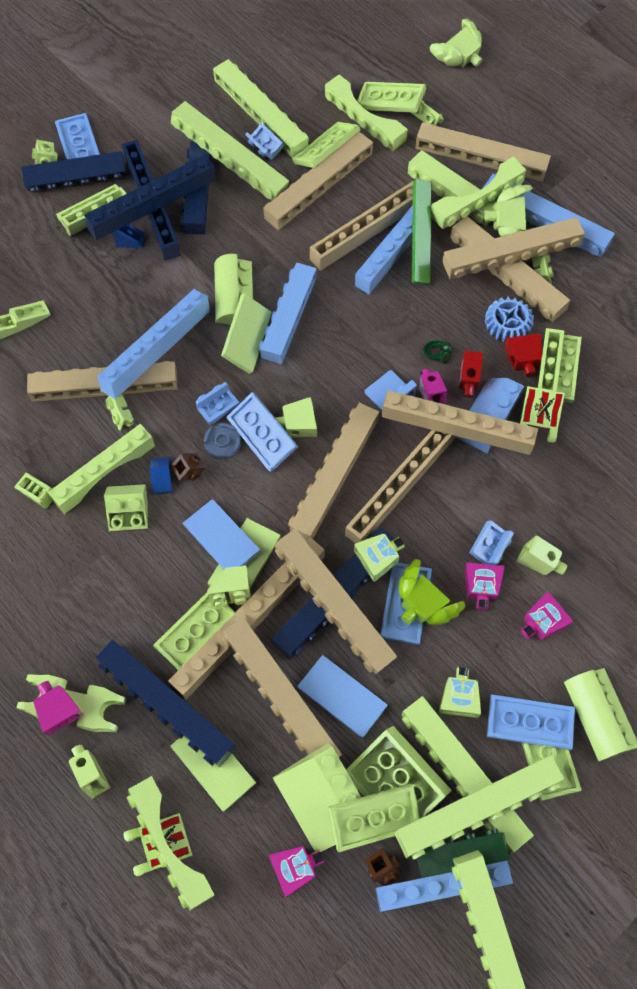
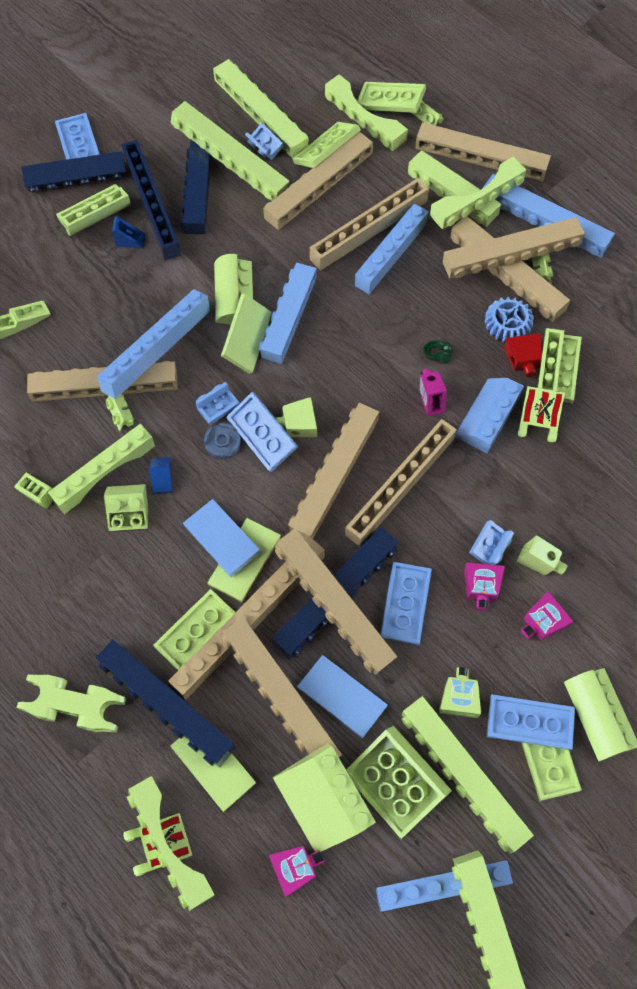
(44, 152): yellowish green brick -> none
(55, 708): dark pink torso -> none
(88, 772): yellowish green torso -> none
(150, 197): dark blue brick -> none
(188, 466): reddish brown brick -> none
(230, 587): yellowish green slope -> none
(373, 817): yellowish green tile -> none
(378, 554): yellowish green torso -> none
(383, 867): reddish brown brick -> none
(389, 381): light blue bracket -> none
(421, 232): bright green tile -> none
(424, 600): lime torso -> none
(440, 860): dark green brick -> none
(459, 422): tan brick -> none
(461, 48): yellowish green torso -> none
(470, 372): red torso -> none
(478, 806): yellowish green brick -> none
(509, 211): yellowish green torso -> none

